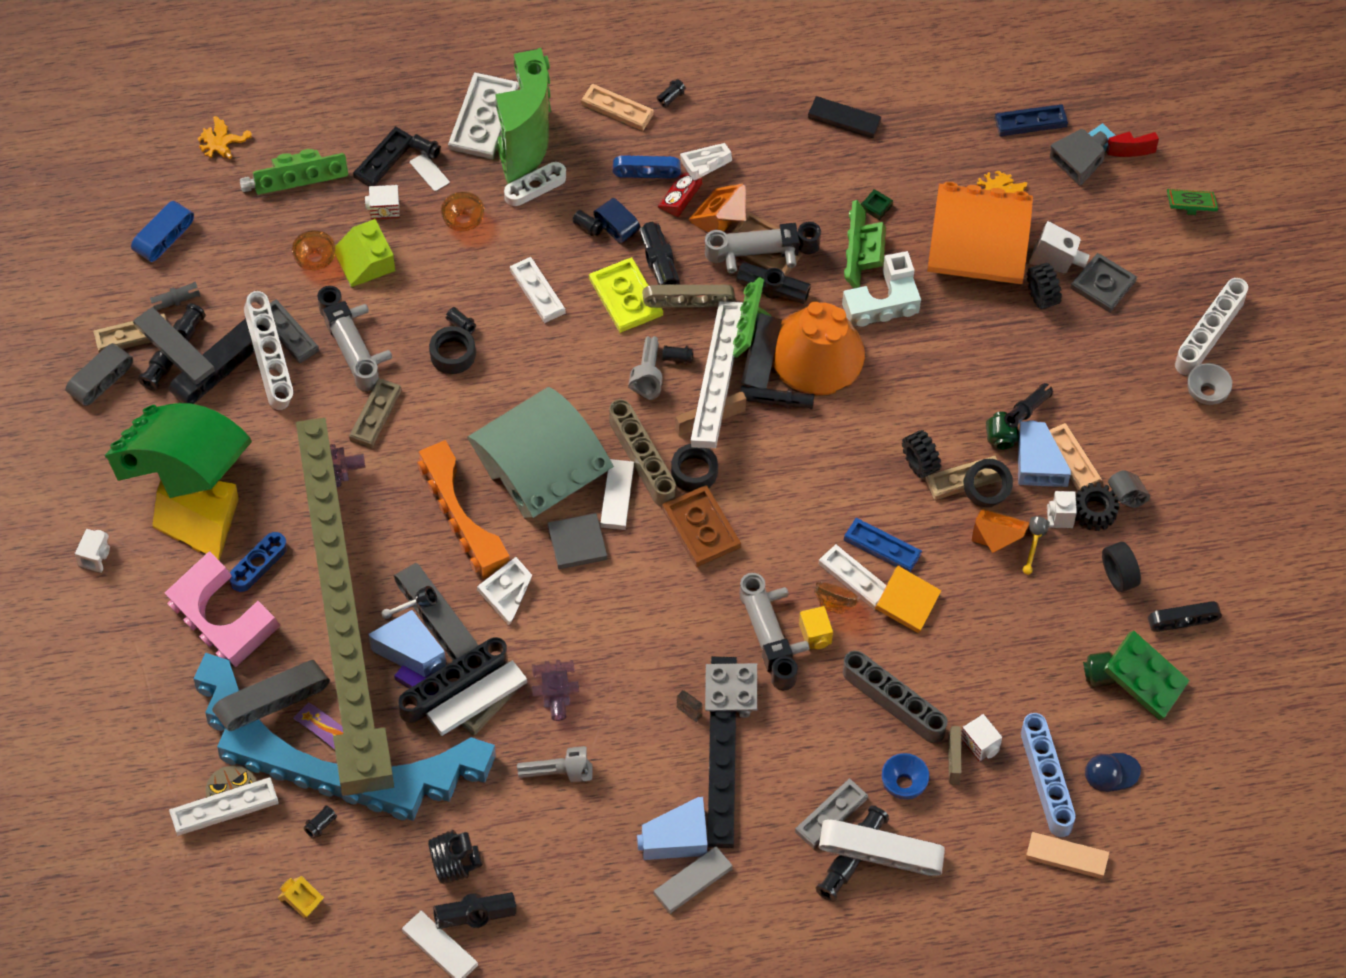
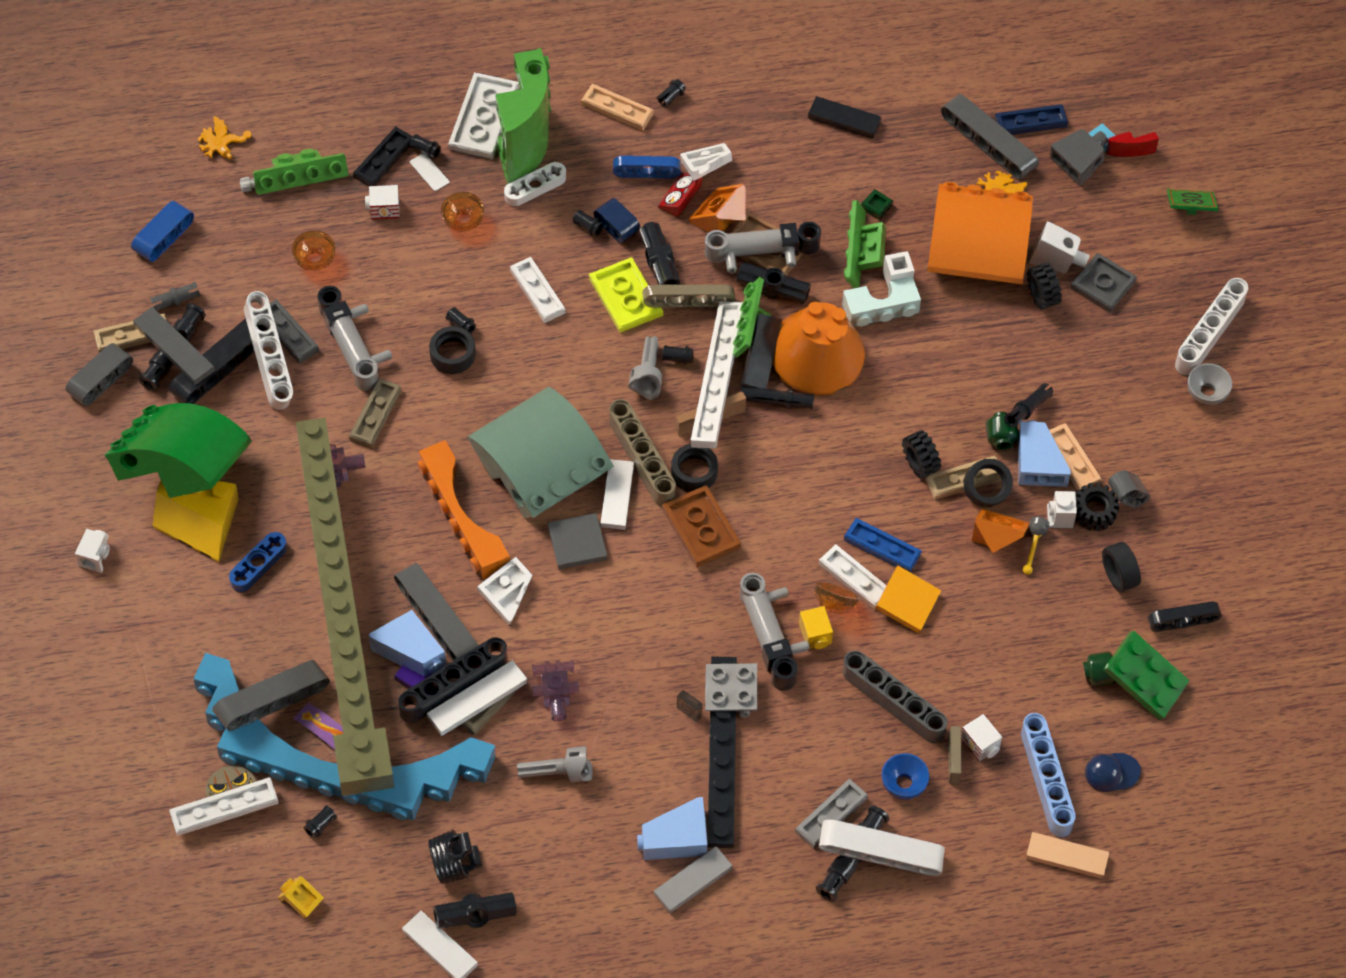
(233, 640): bright pink arch -> none
(364, 254): lime slope -> none
(425, 598): black hinge -> none
(989, 136): none -> dark grey beam

